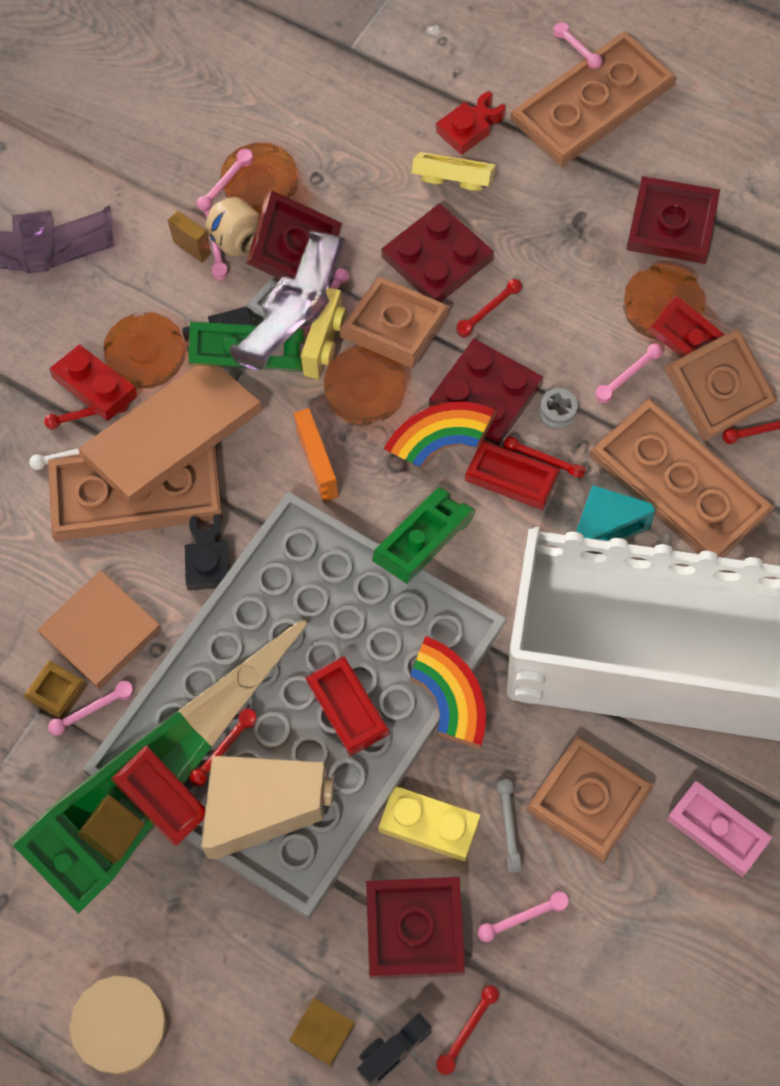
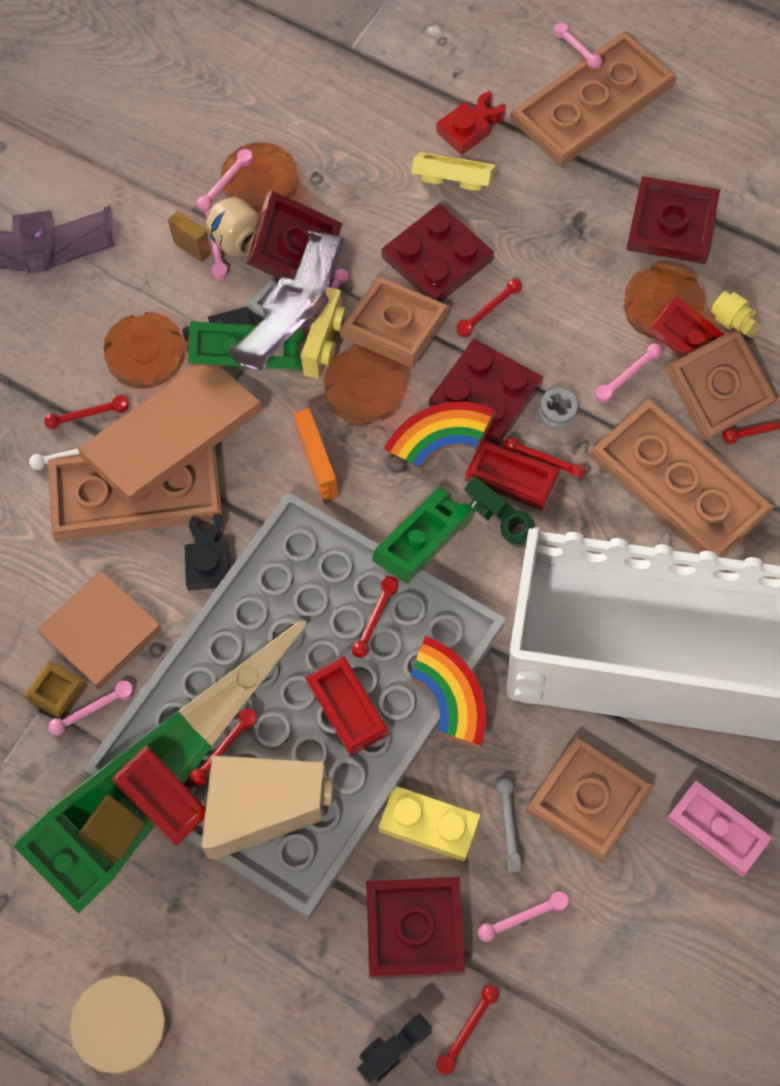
(93, 382): red plate -> none
(322, 1032): pearl gold tile -> none
(389, 587): none -> red hinge
(489, 504): none -> dark green plate
(614, 516): teal slope -> none
(734, 312): none -> light yellow plate

